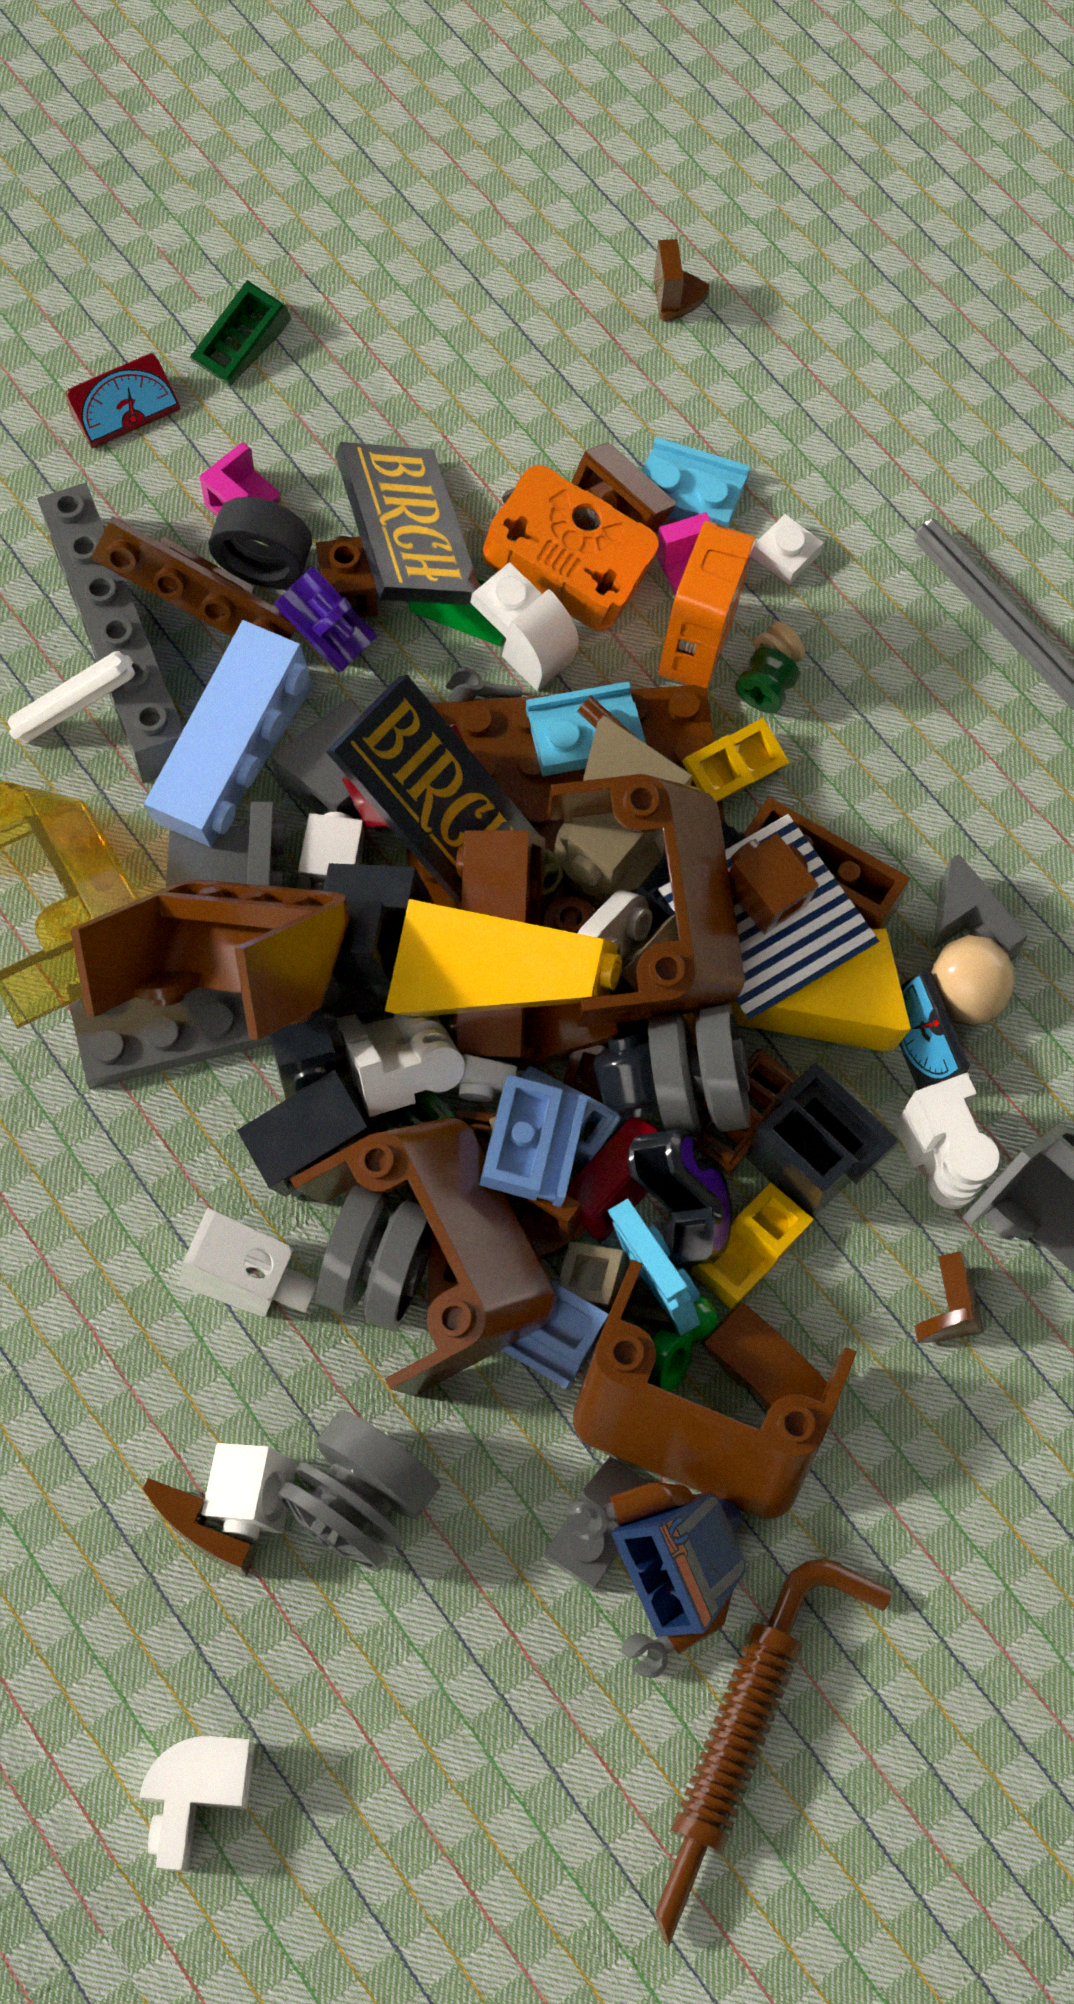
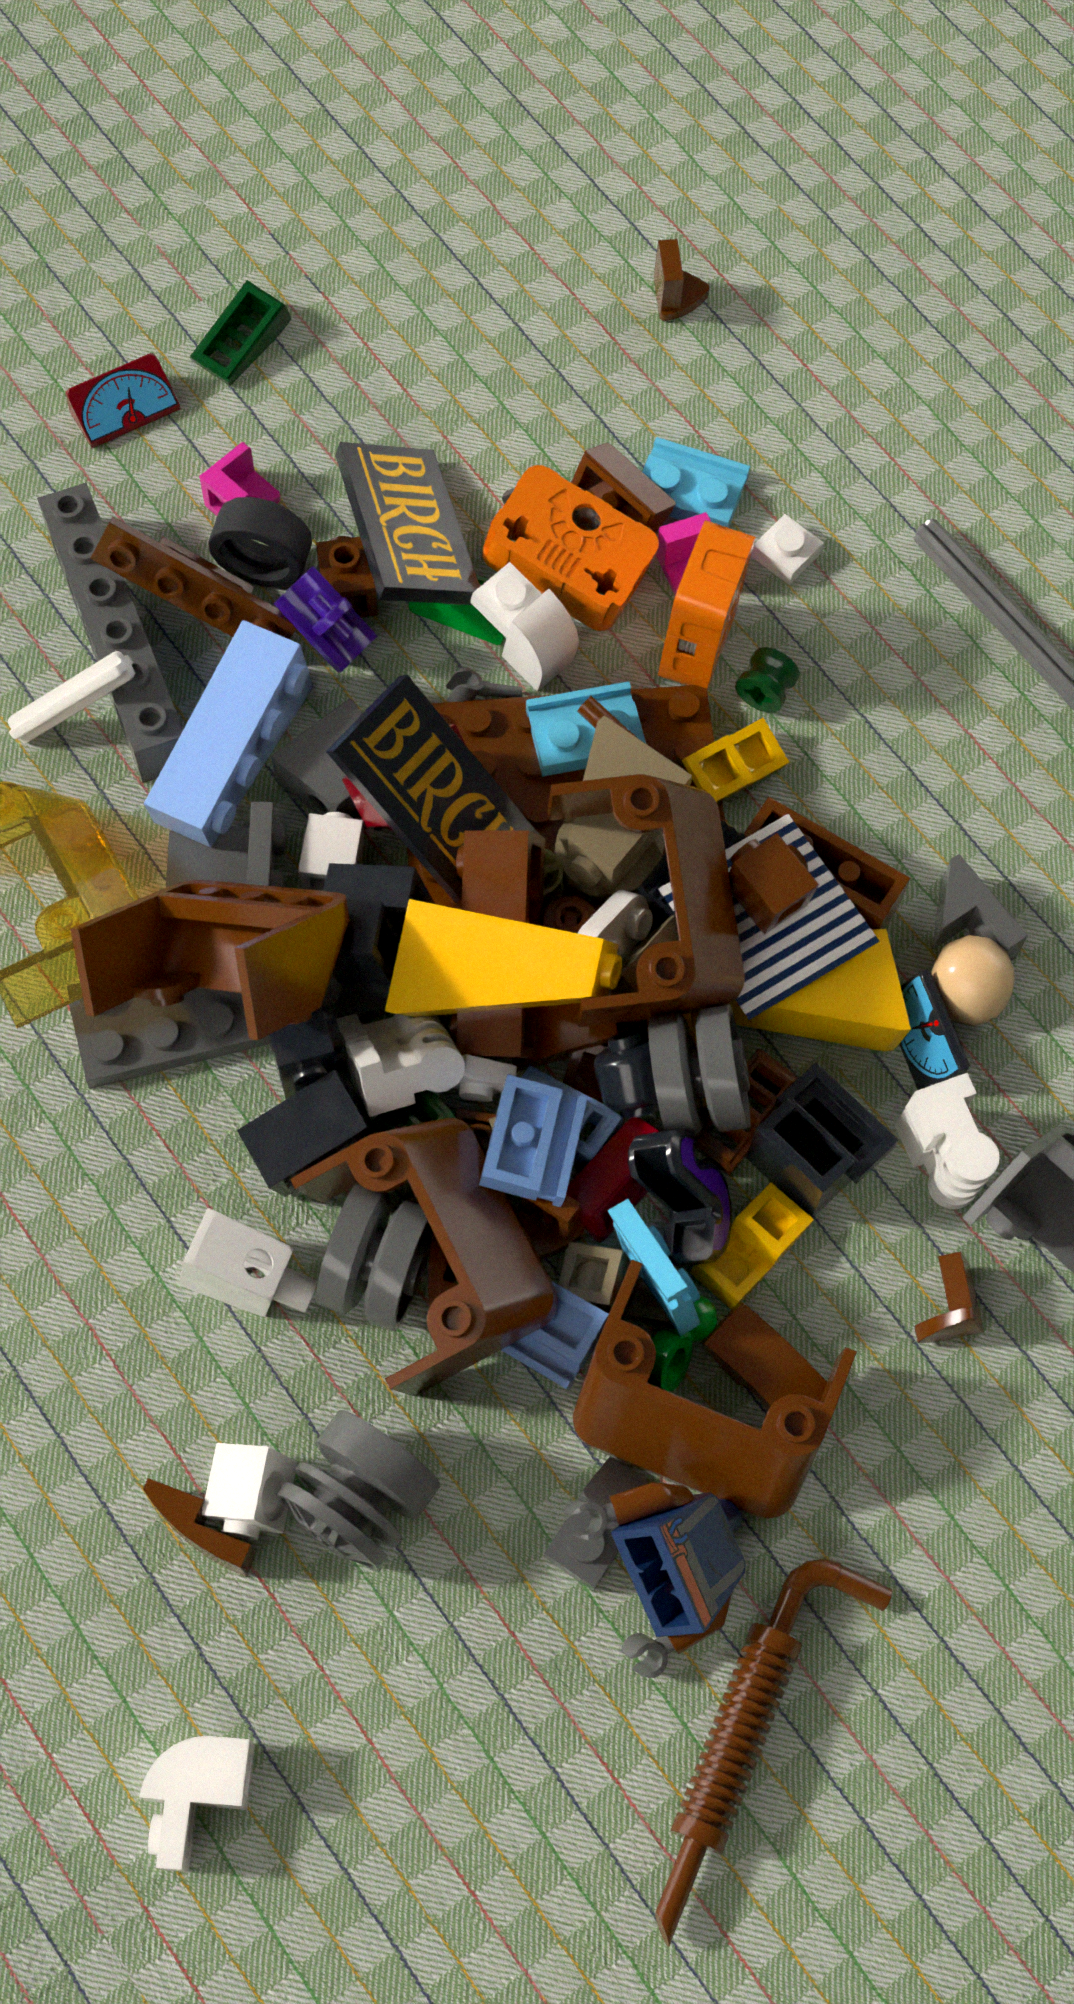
(783, 639): tan bush -> none

